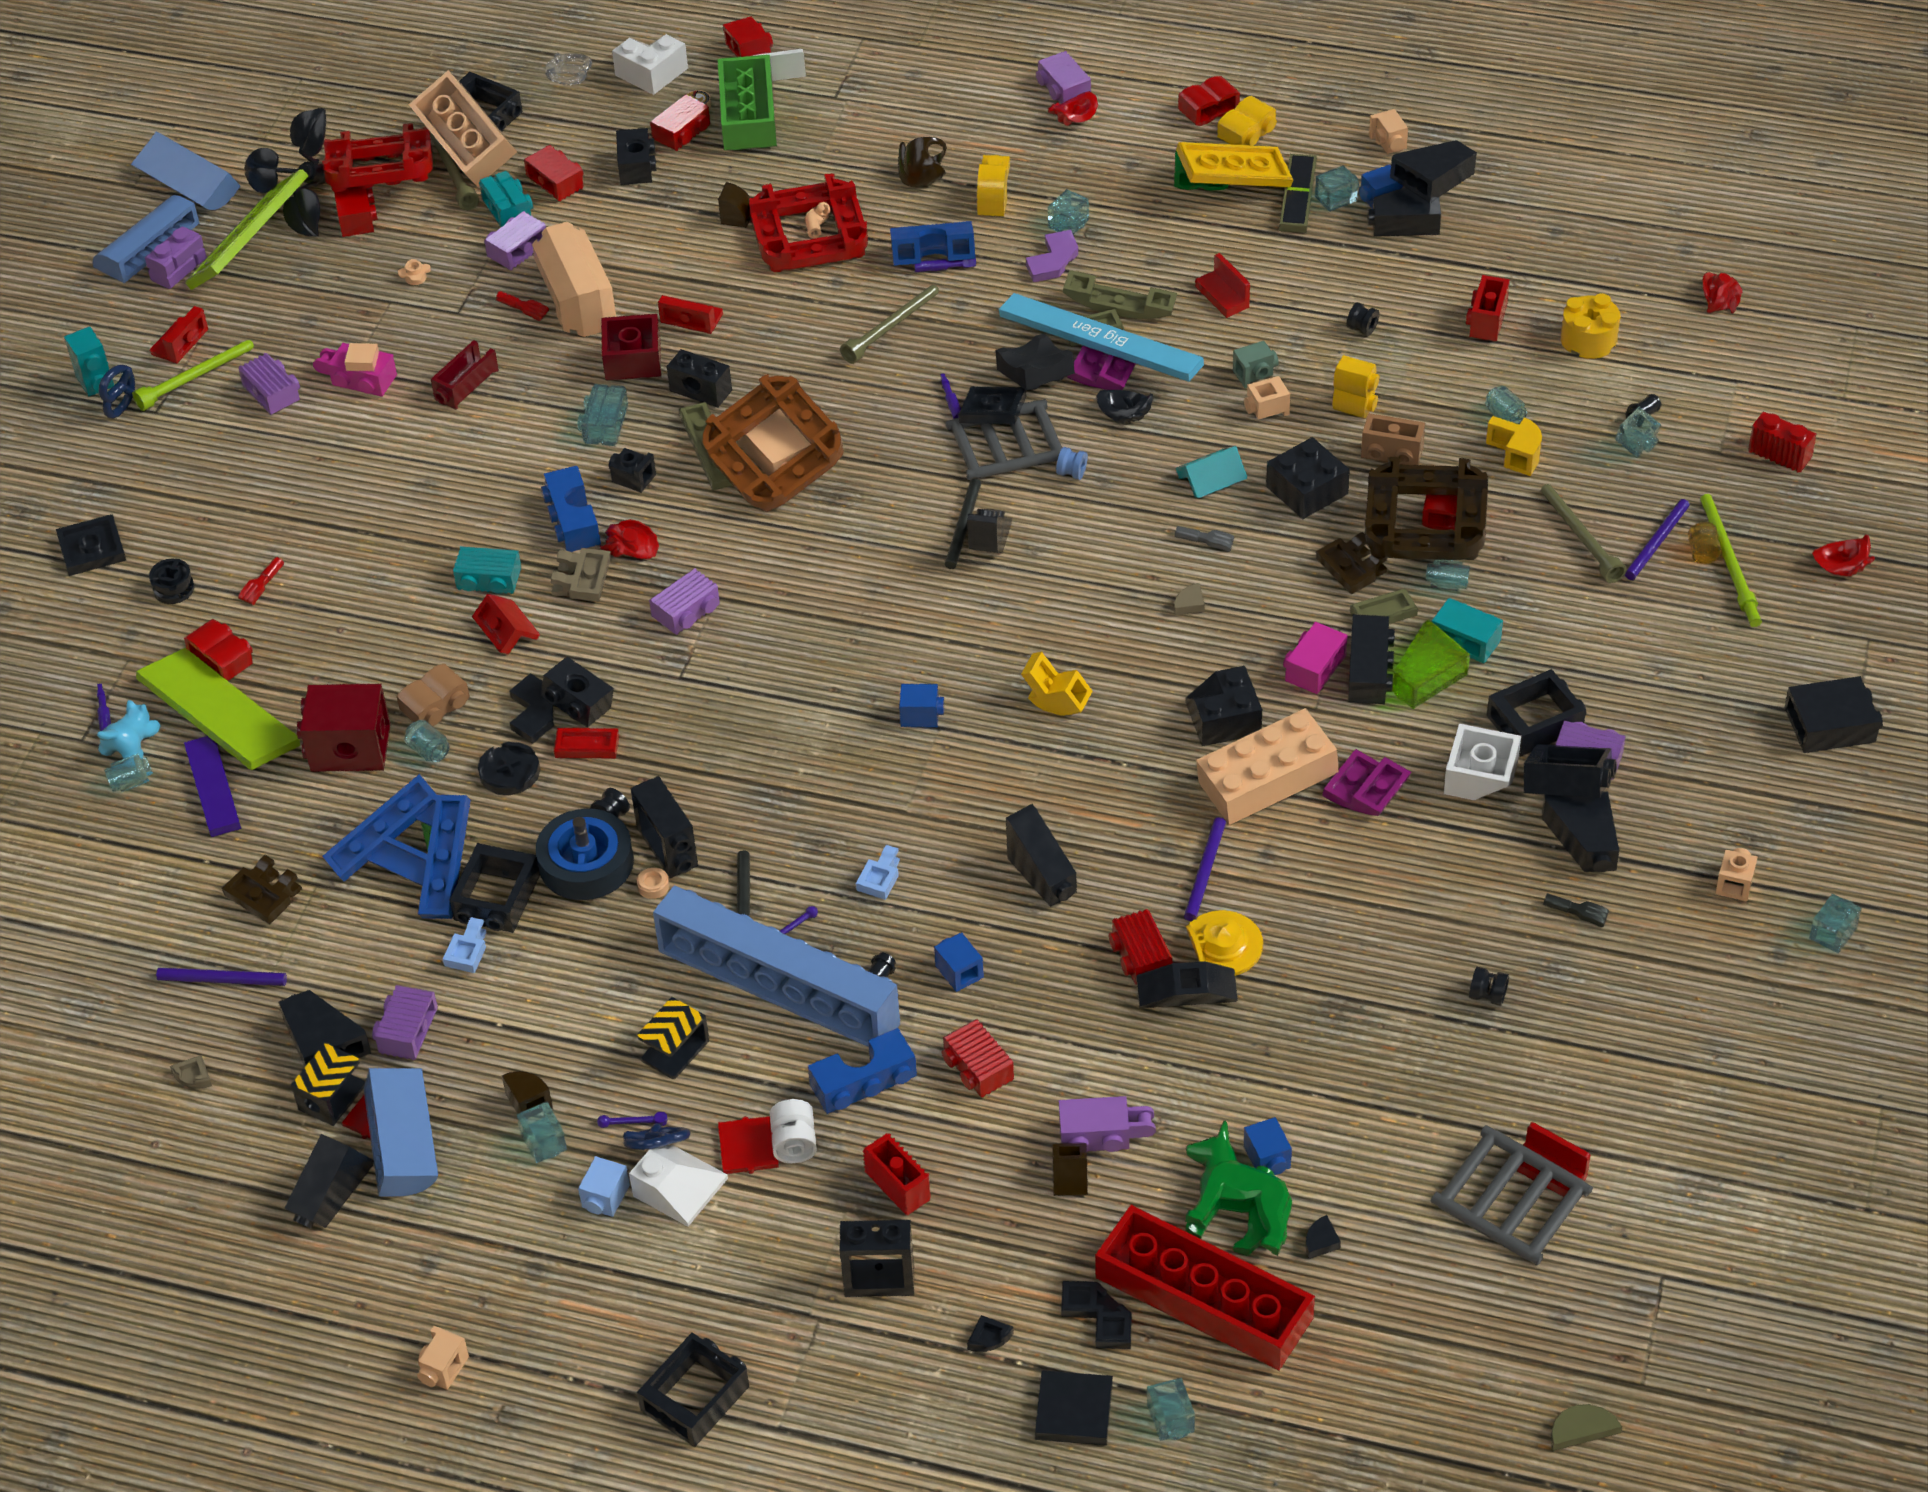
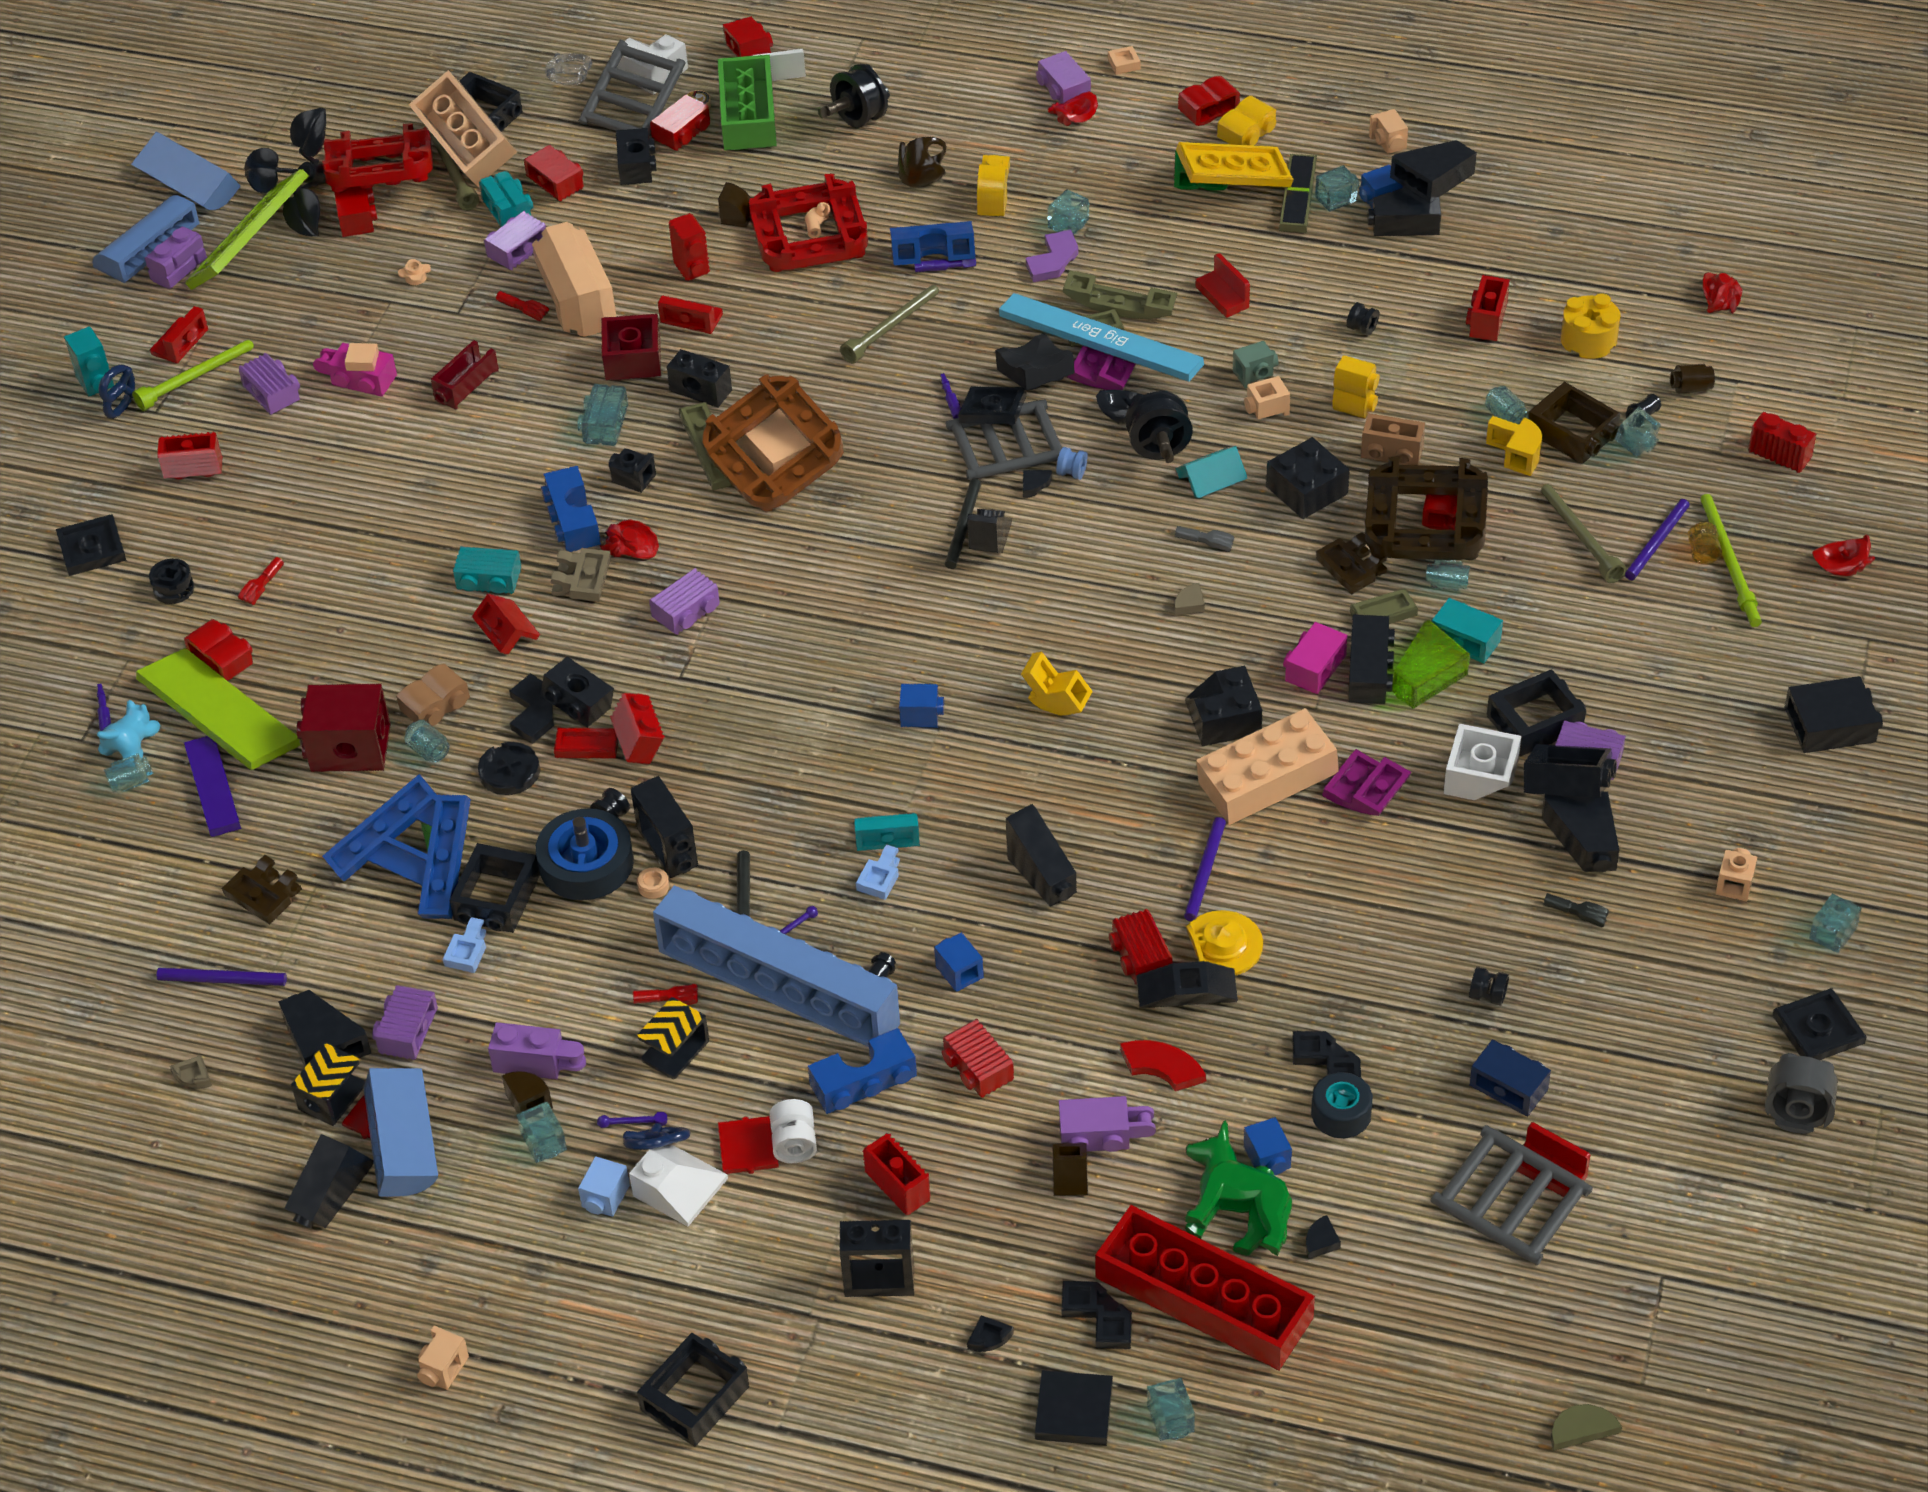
(189, 455): none -> red brick
(533, 1051): none -> medium lavender brick
(611, 71): none -> dark grey bar
(637, 728): none -> red brick
(686, 994): none -> red piece
(689, 246): none -> red brick
(857, 96): none -> black wheel
(890, 830): none -> teal panel
(1035, 481): none -> black tile
(1124, 60): none -> light nougat tile
(1158, 425): none -> black wheel
(1164, 1062): none -> red tile
(1322, 1049): none -> black tile
(1341, 1105): none -> black wheel
(1510, 1077): none -> dark blue brick
(1586, 408): none -> dark brown window
(1692, 378): none -> dark brown brick
(1801, 1093): none -> dark grey brick
(1819, 1025): none -> black tile

